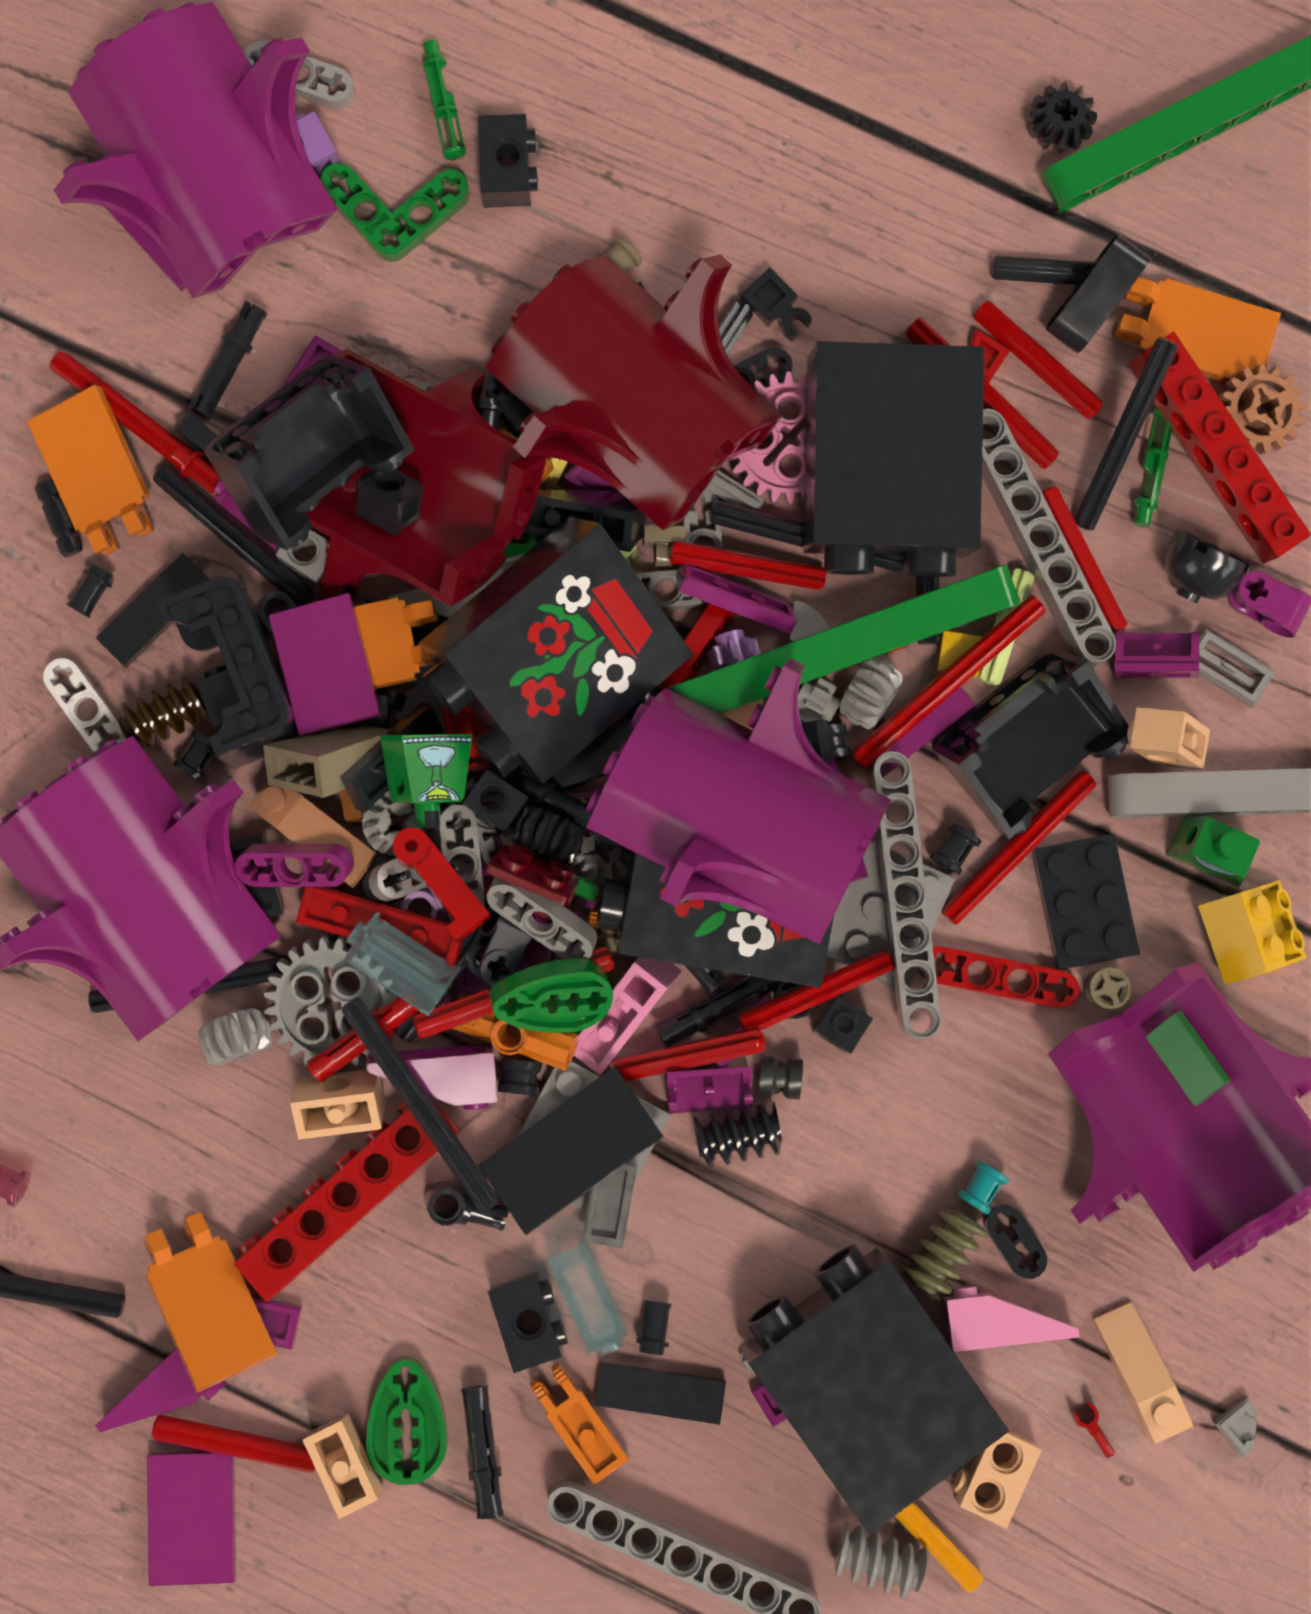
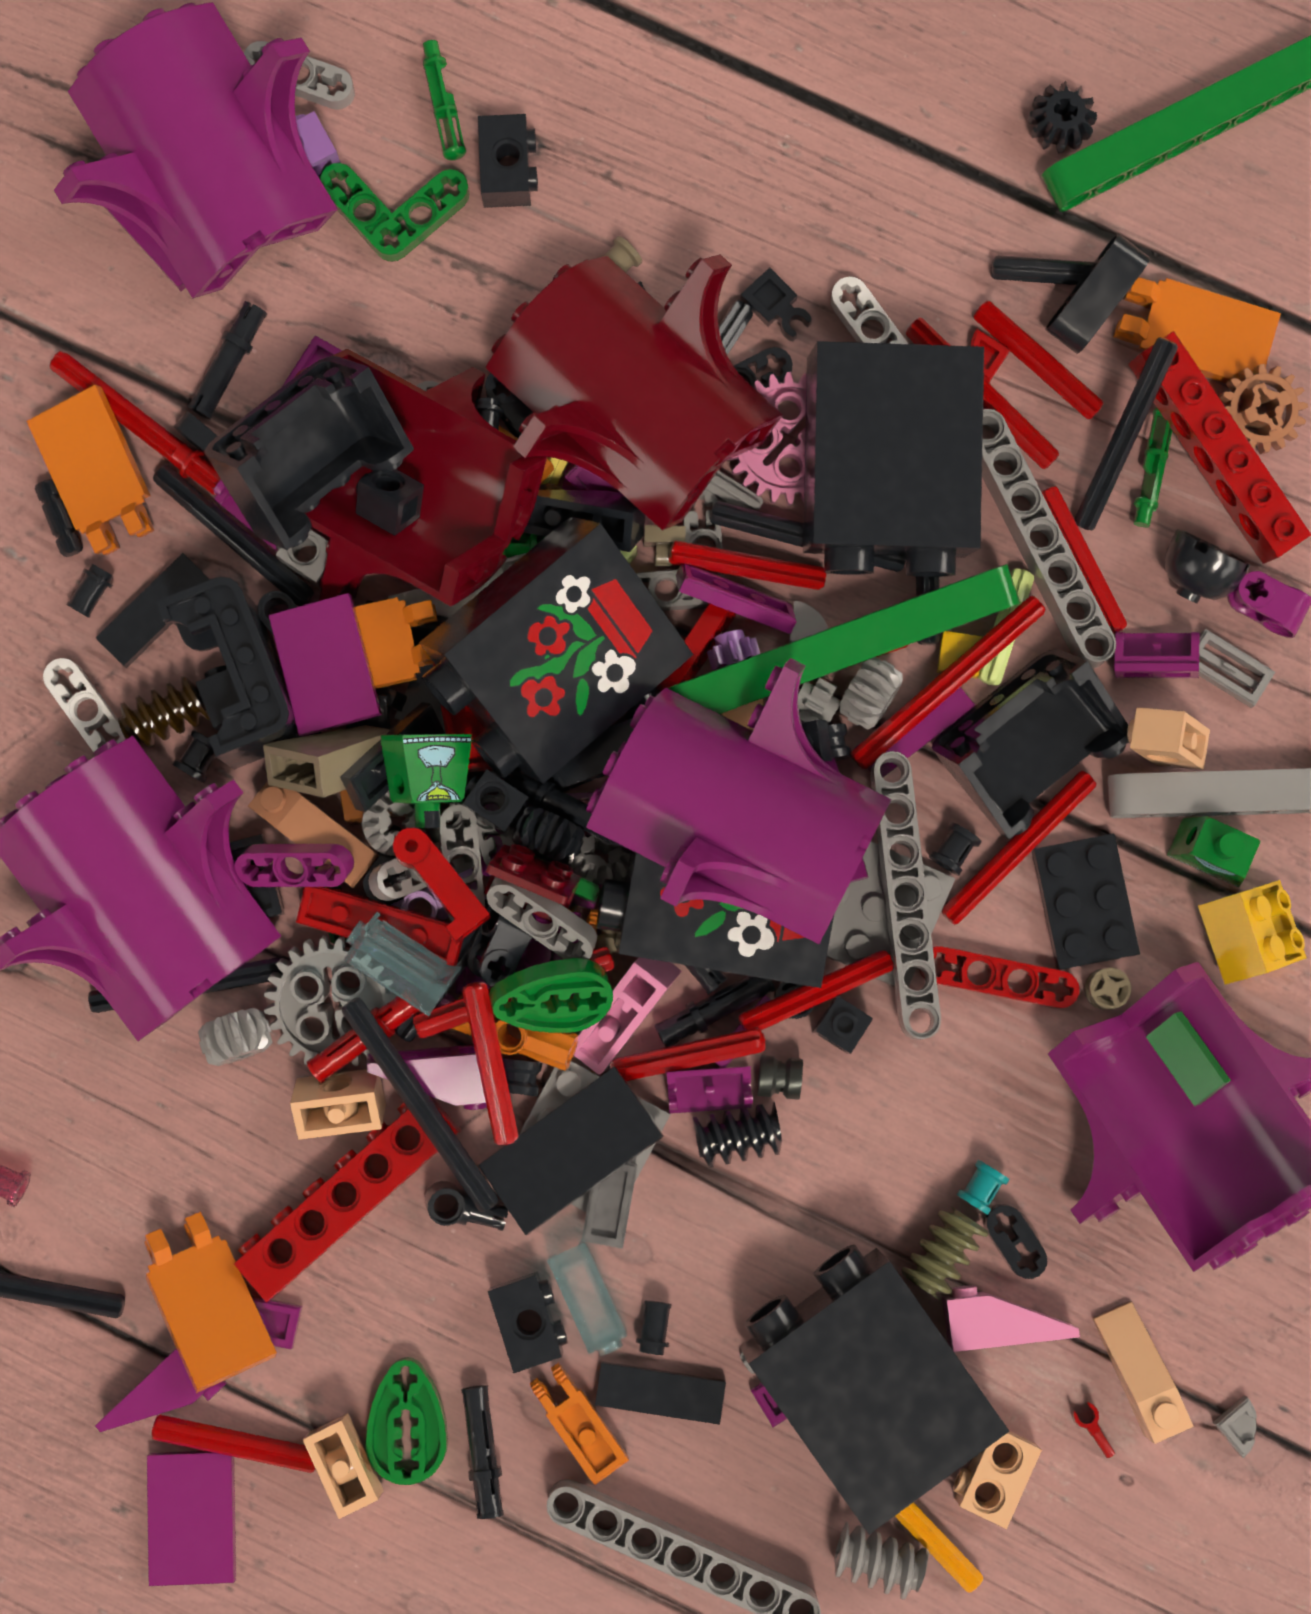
(490, 1063): none -> red axle
(847, 311): none -> white beam

